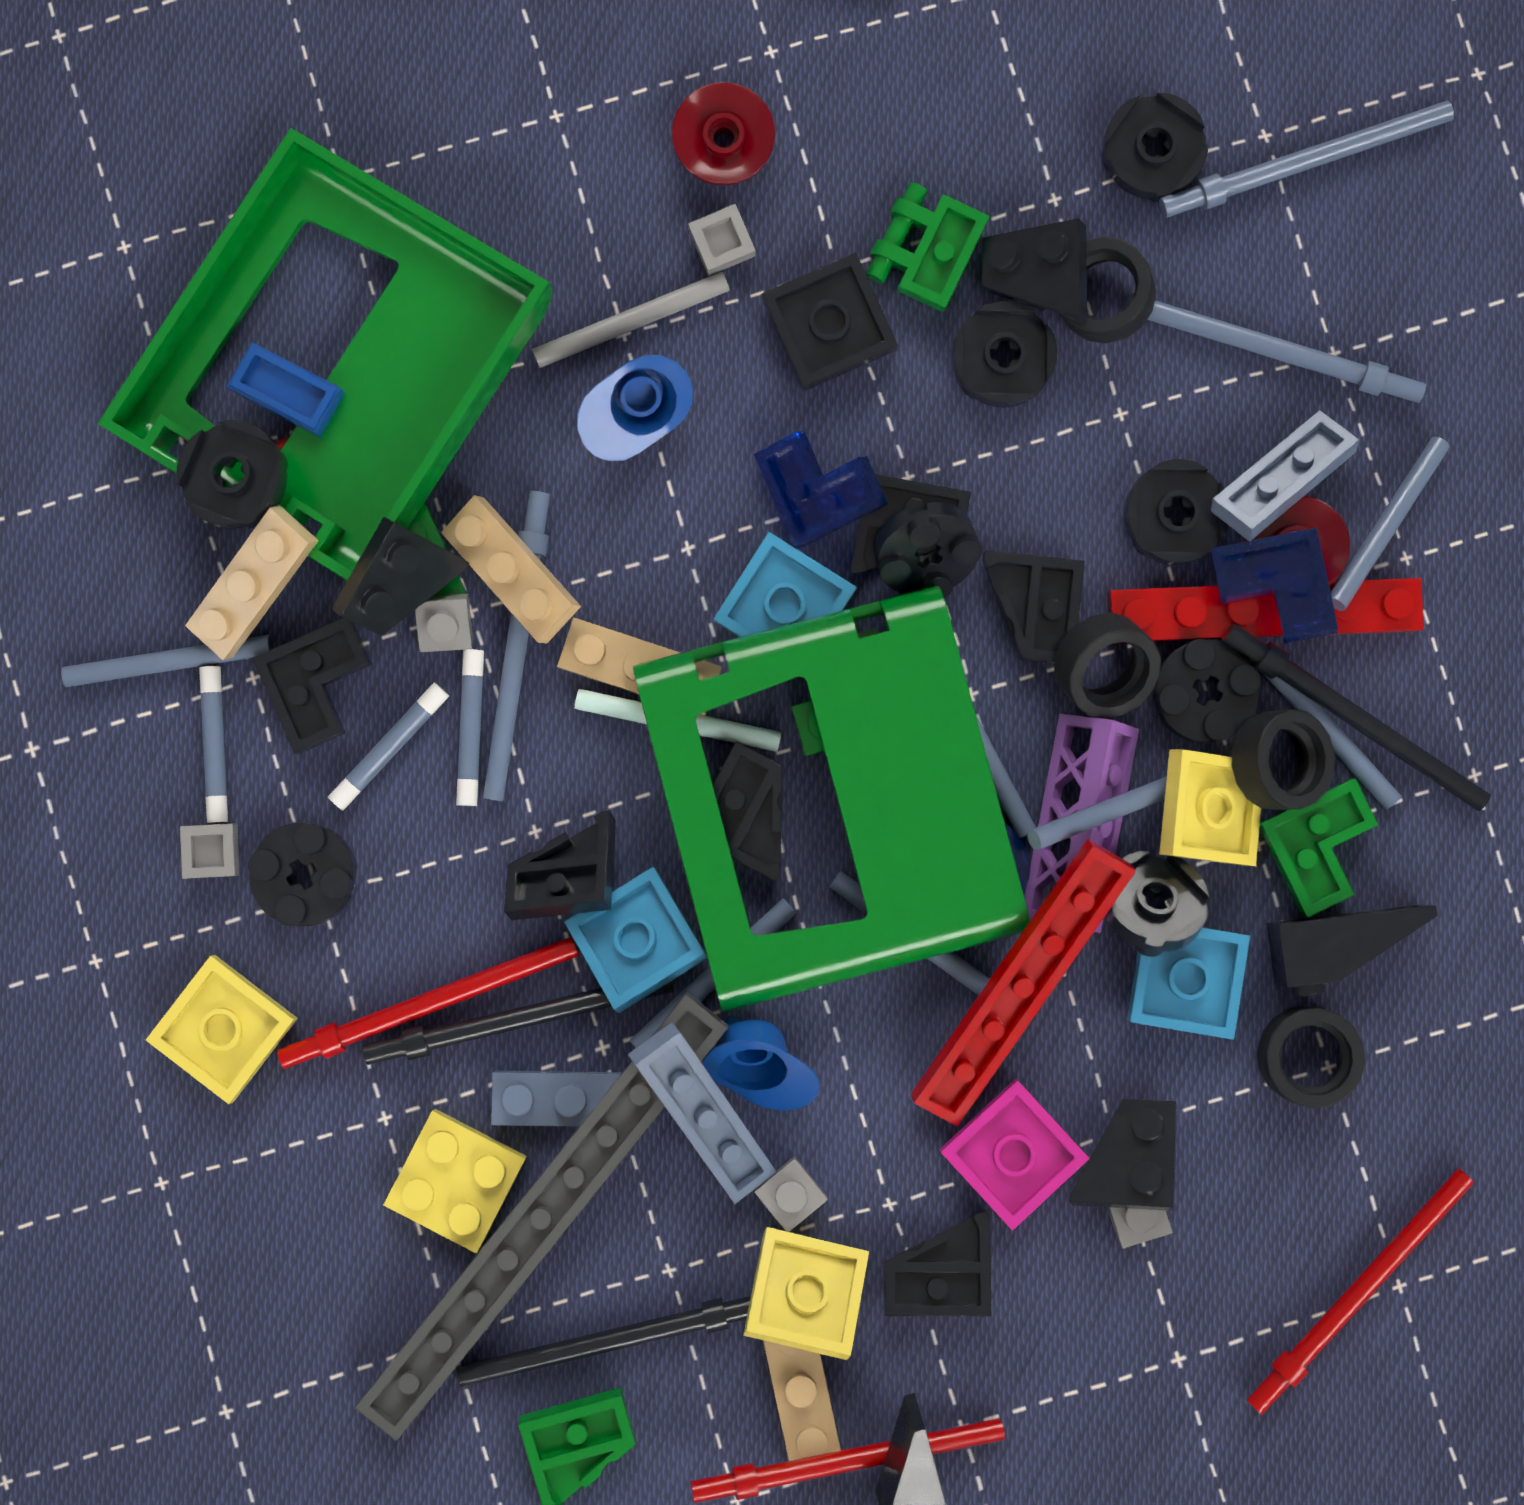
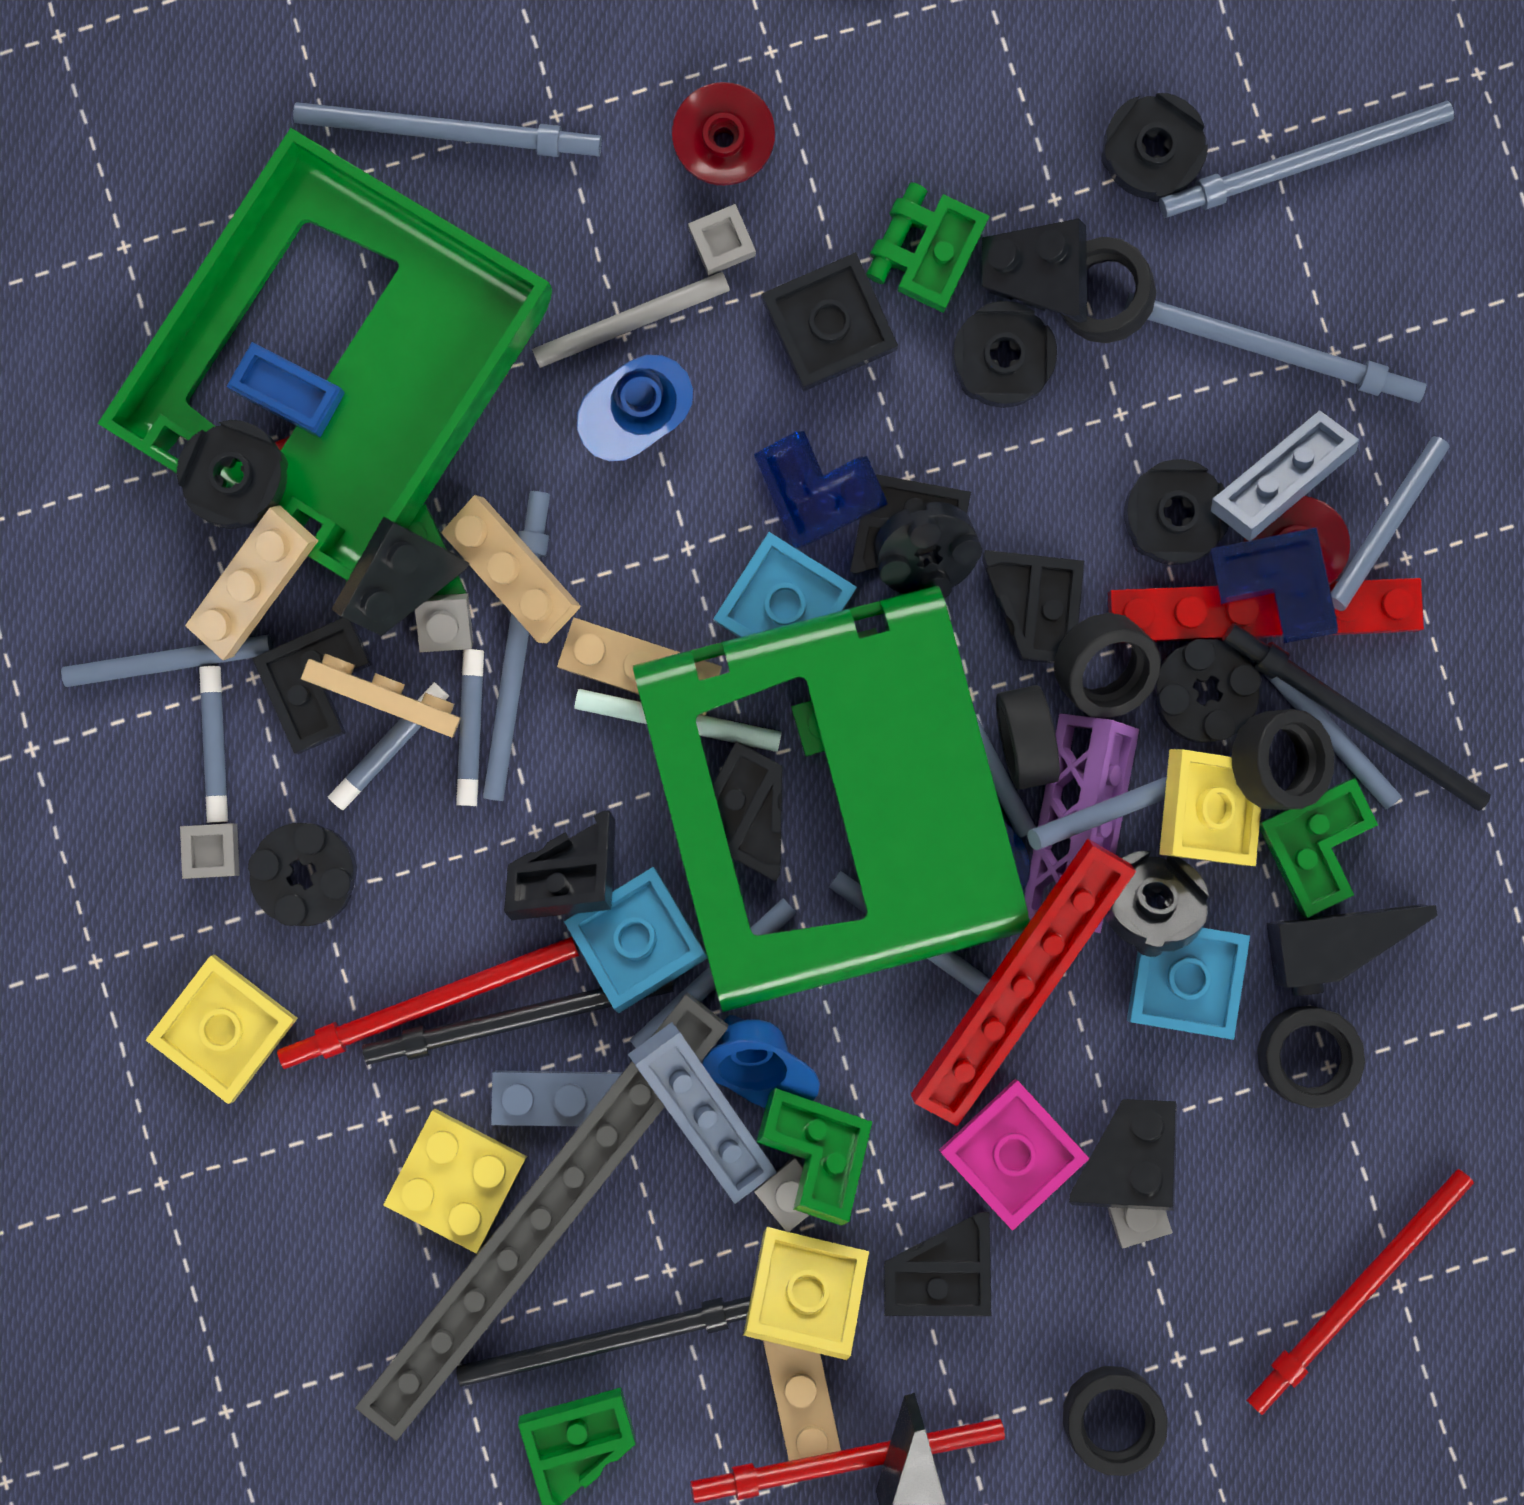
(382, 694): none -> tan plate
(547, 139): none -> sand blue bar
(829, 1143): none -> green plate
(1028, 737): none -> black tyre
(1144, 1450): none -> black tyre

